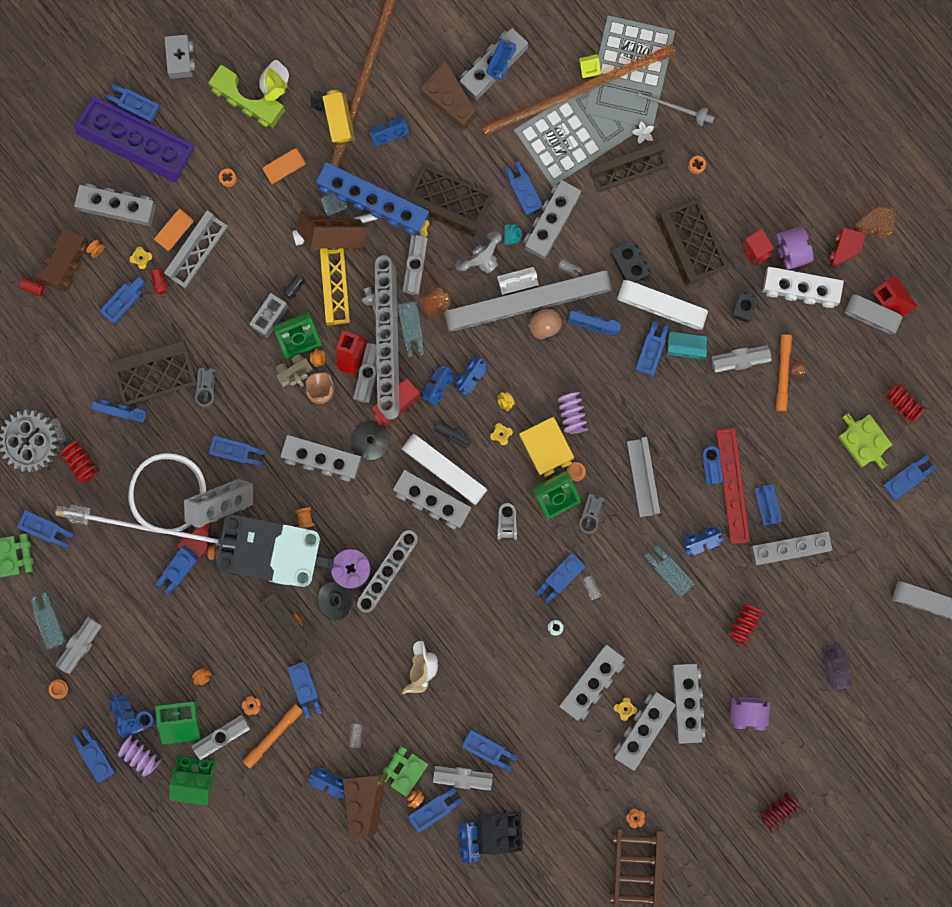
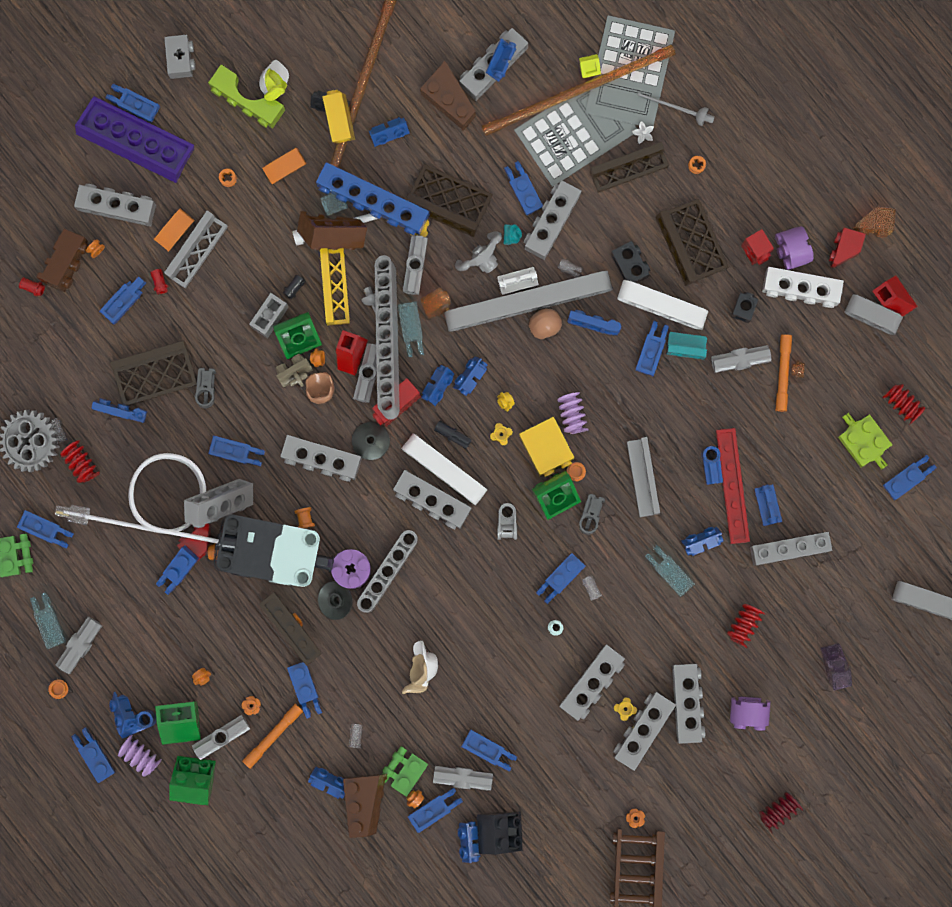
(135, 257): yellow plate -> none

